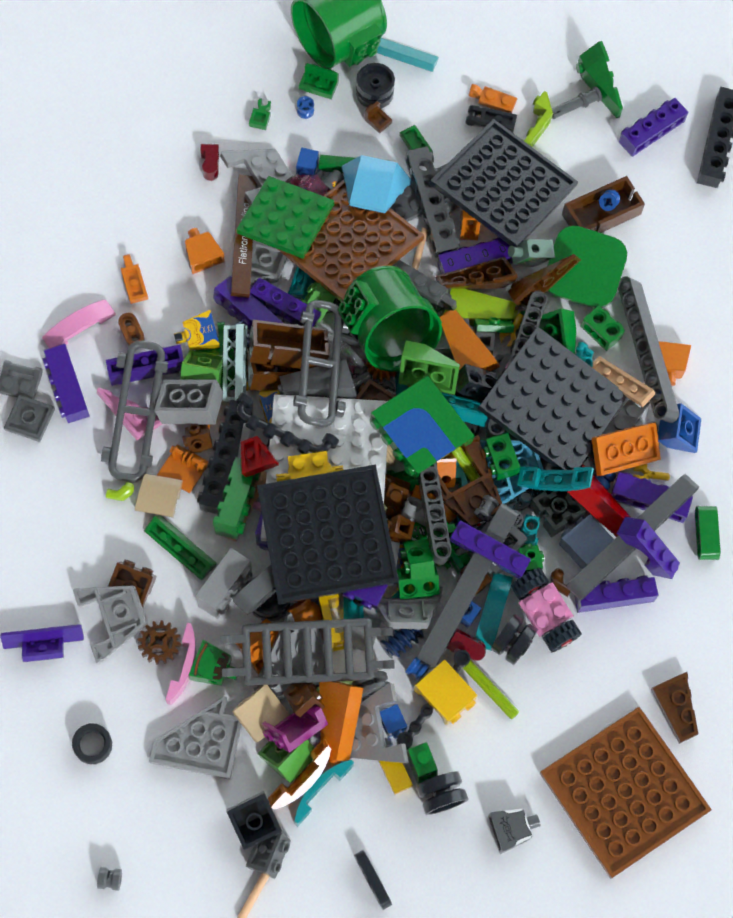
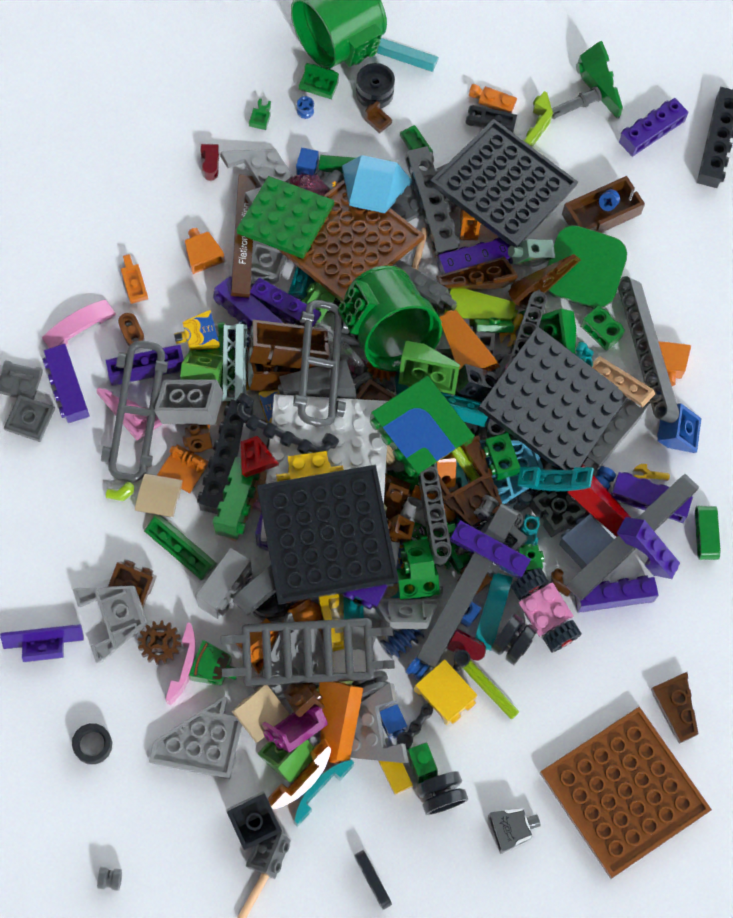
(626, 448): orange plate -> none

